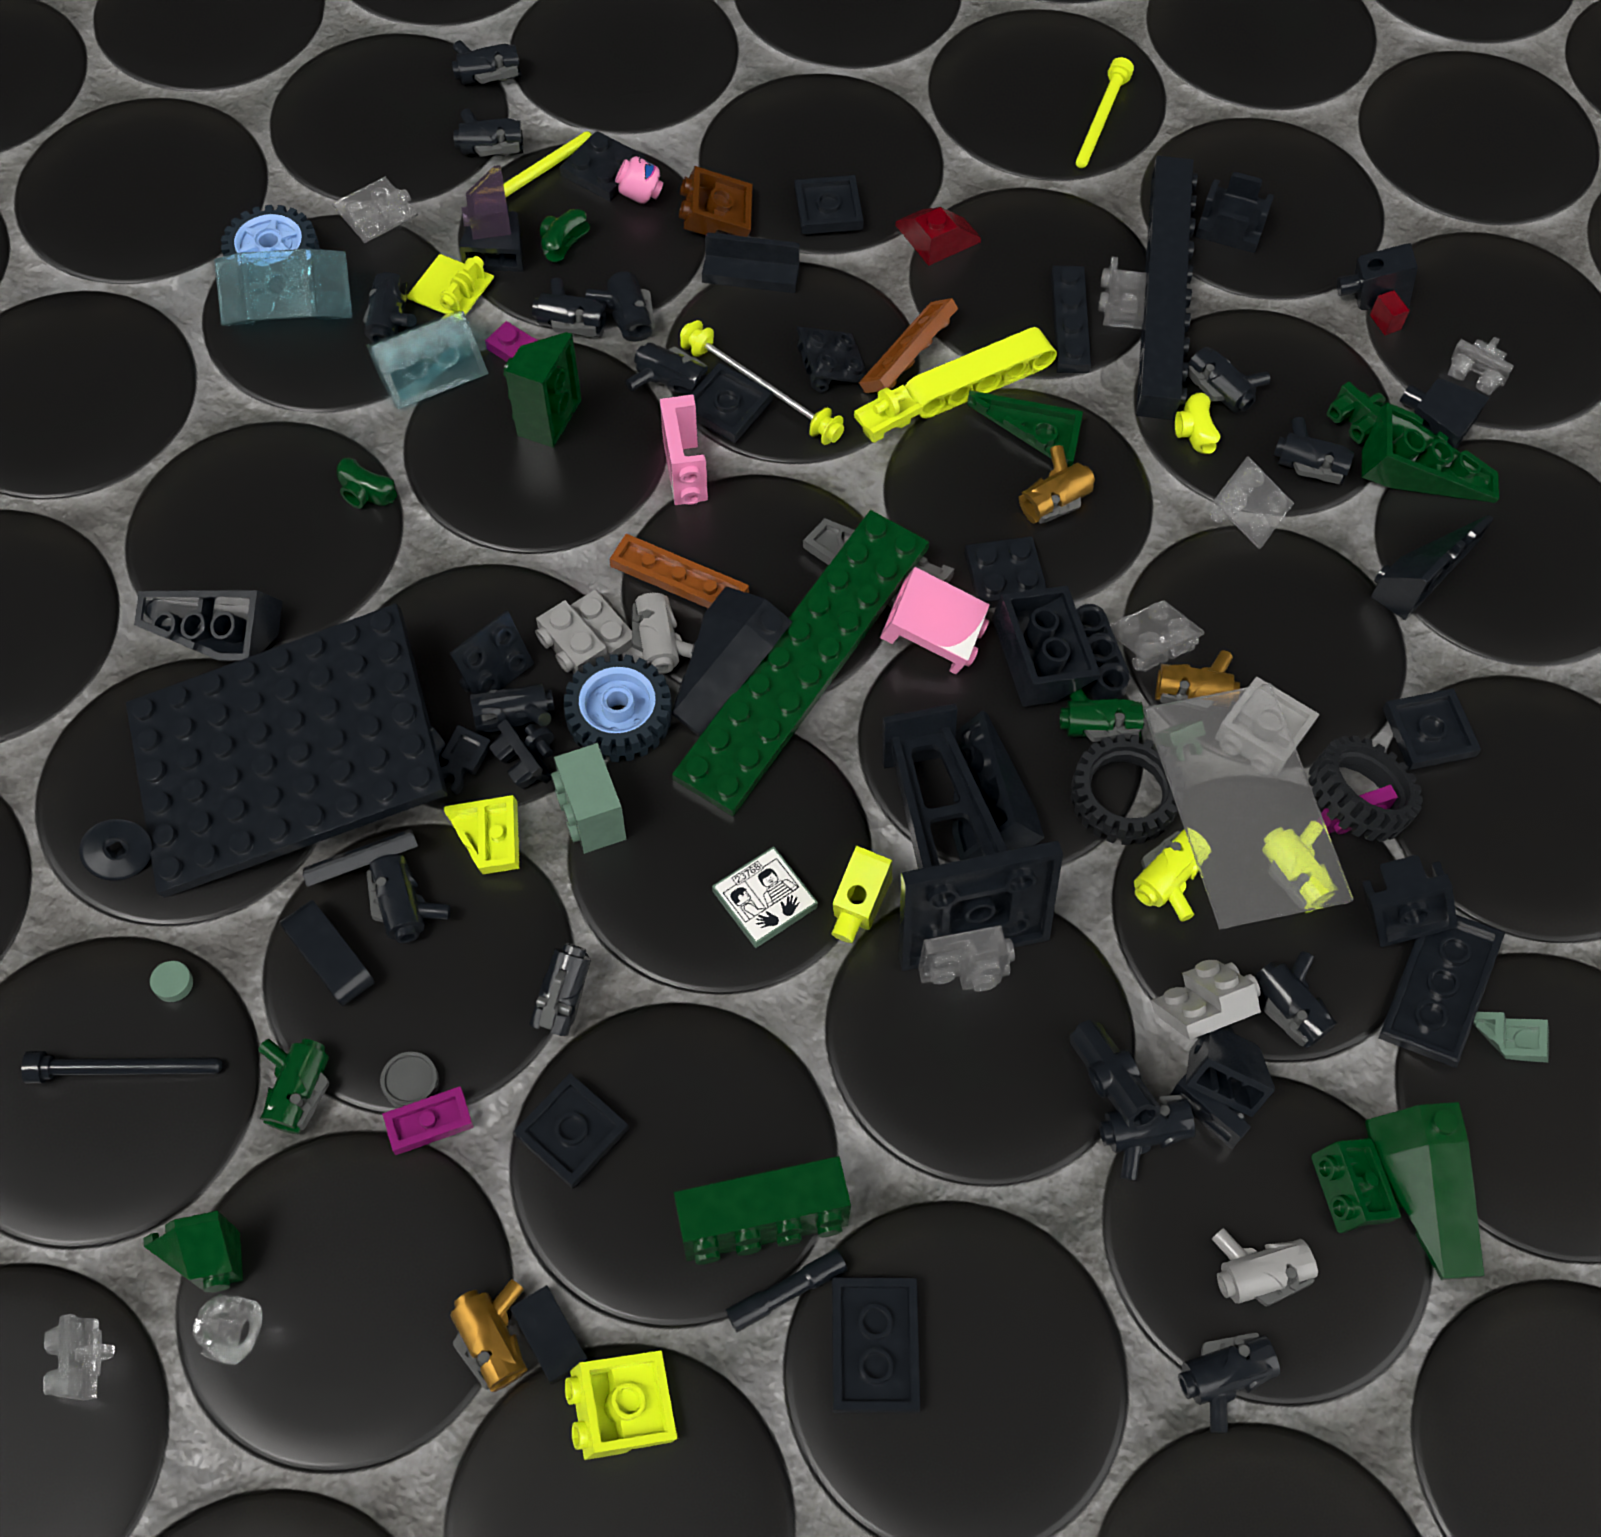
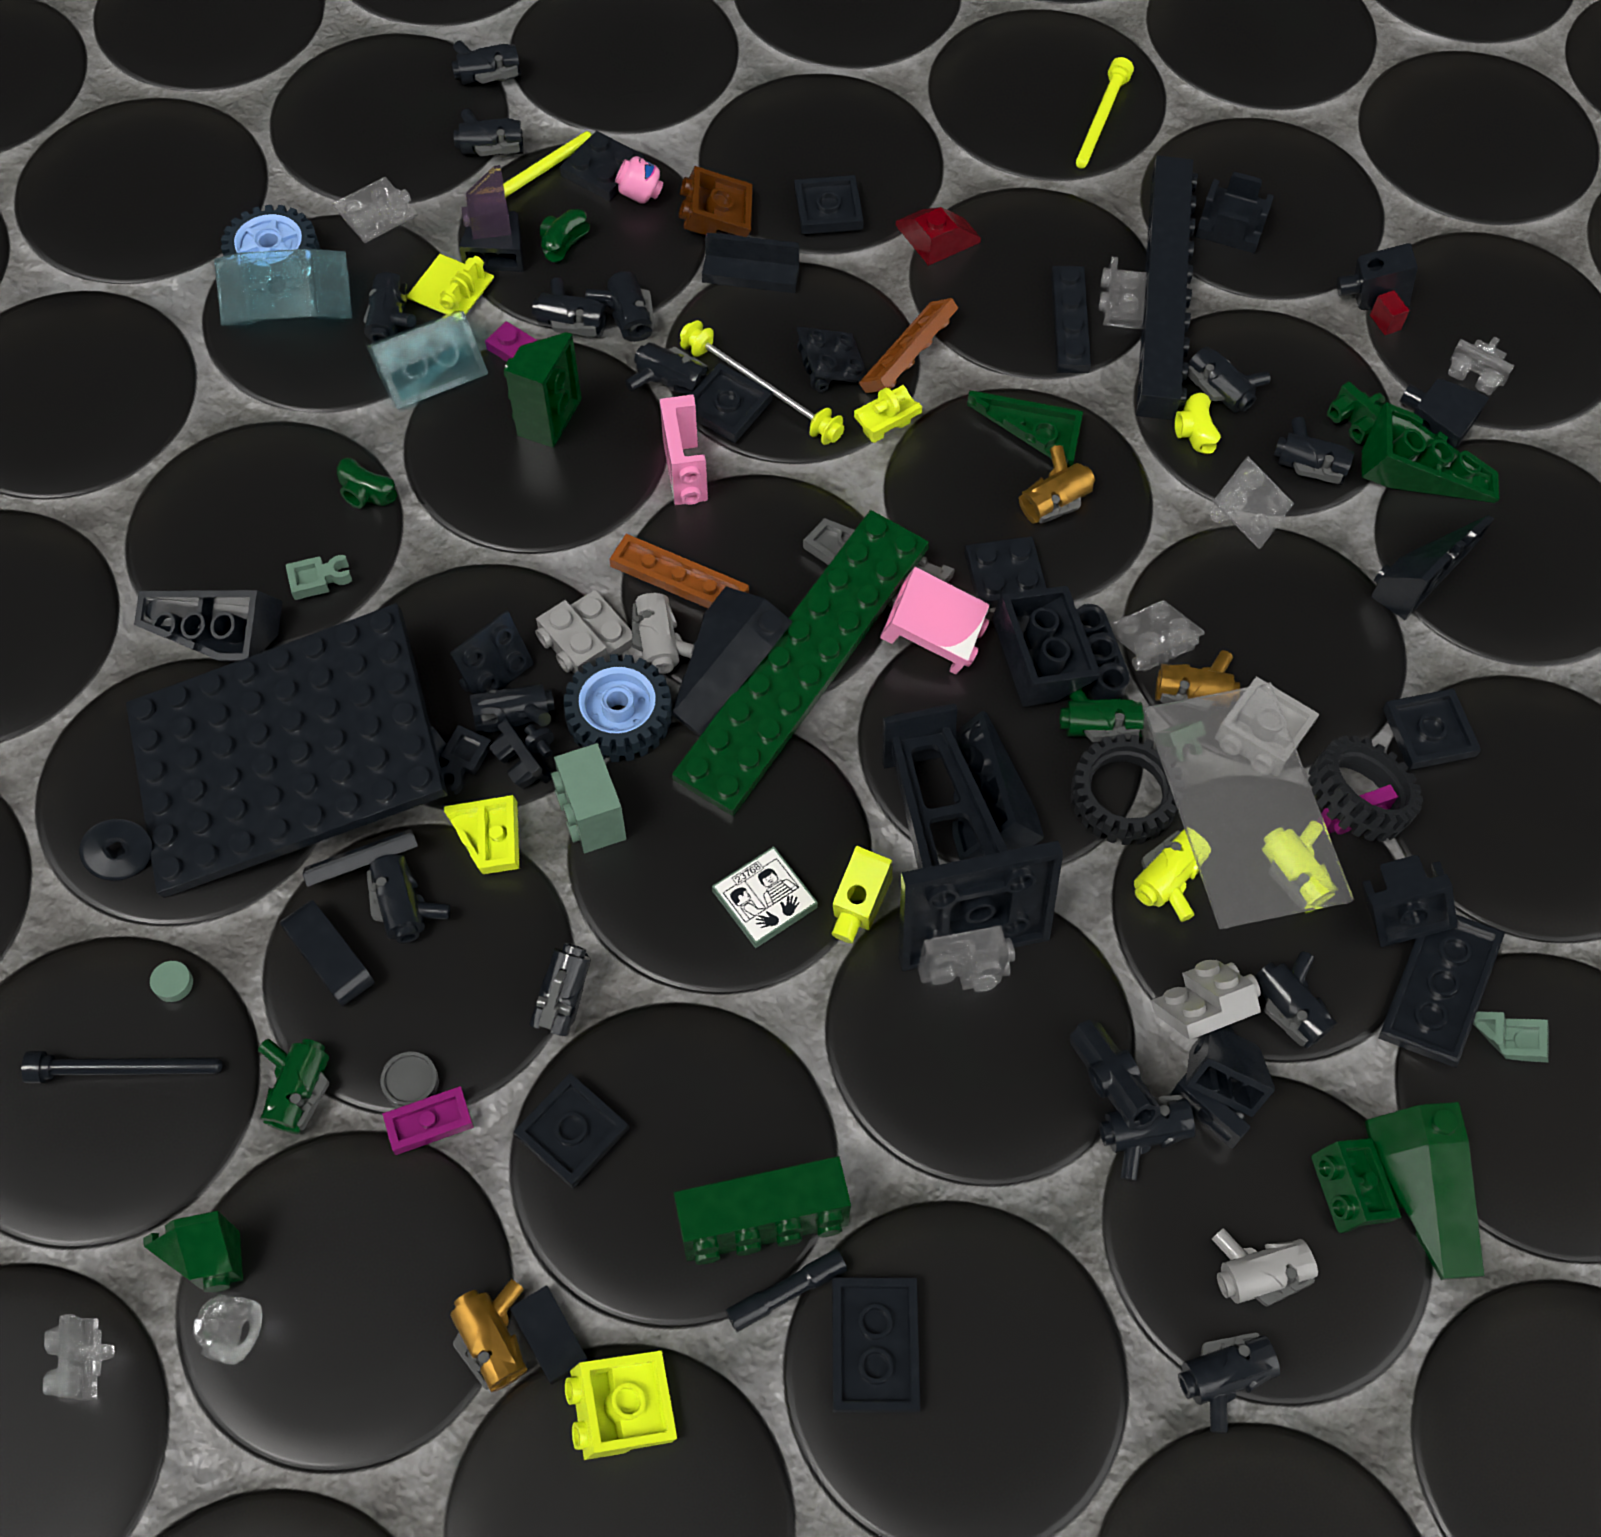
(312, 576): none -> sand green plate
(981, 371): neon yellow beam -> none

